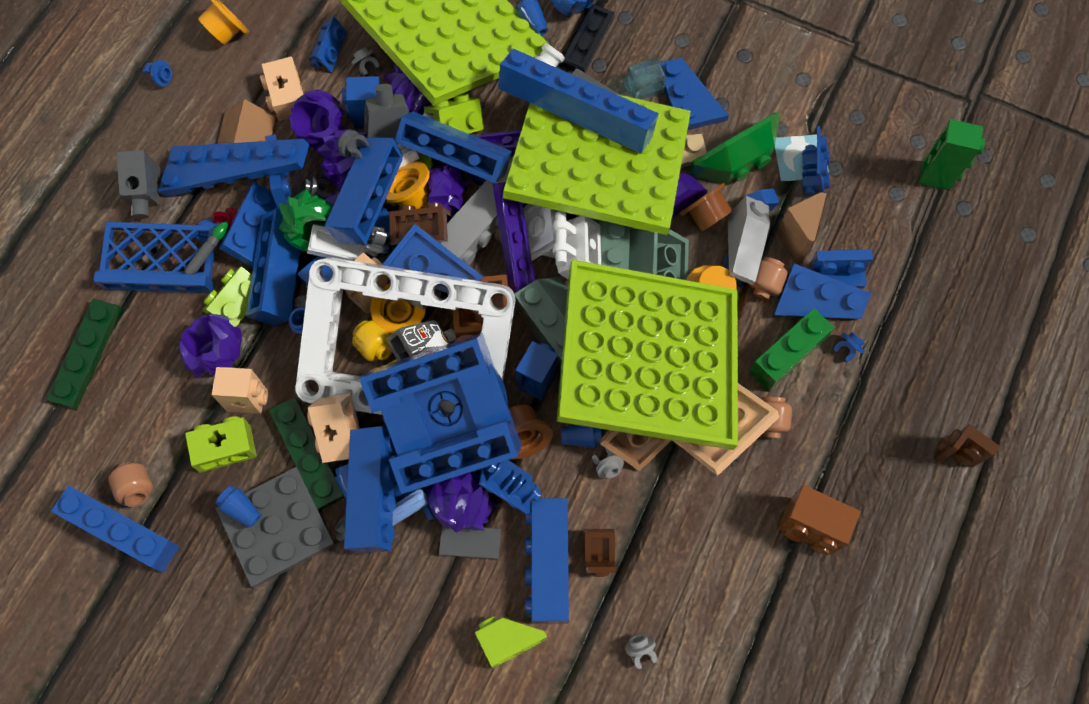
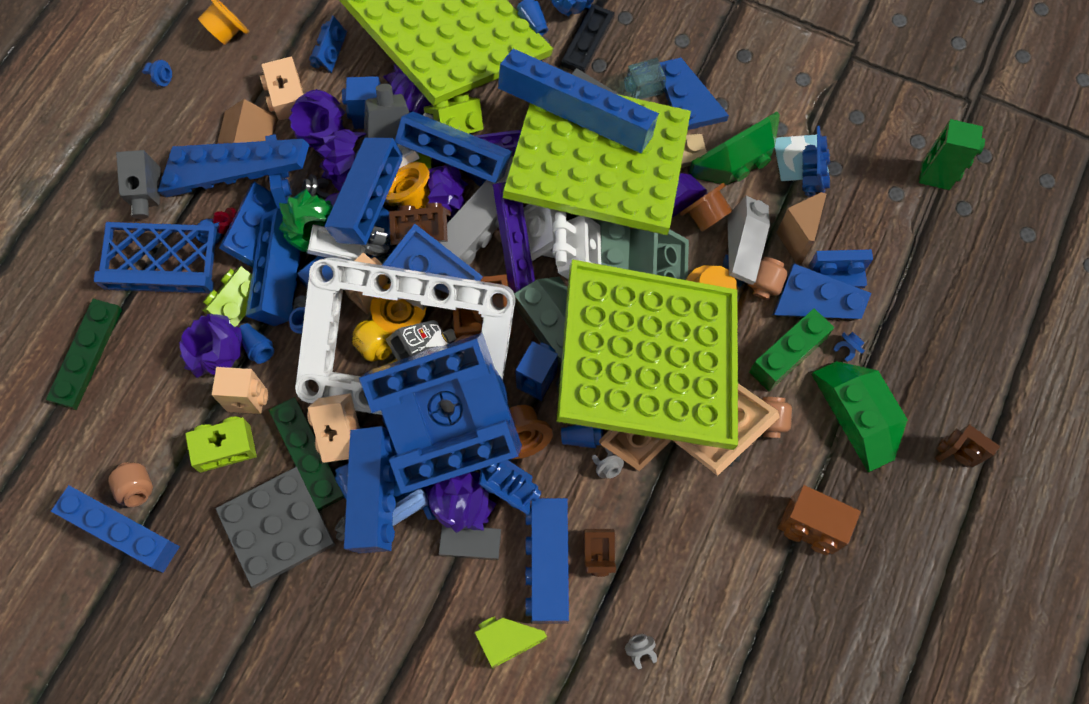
(217, 234): dark grey piece -> none
(237, 506): blue cone -> none
(256, 345): none -> blue cone
(349, 143): dark grey plate -> none
(364, 56): light grey plate -> none
(550, 55): white wheel -> none
(767, 196): blue piece -> none
(864, 411): none -> green wedge

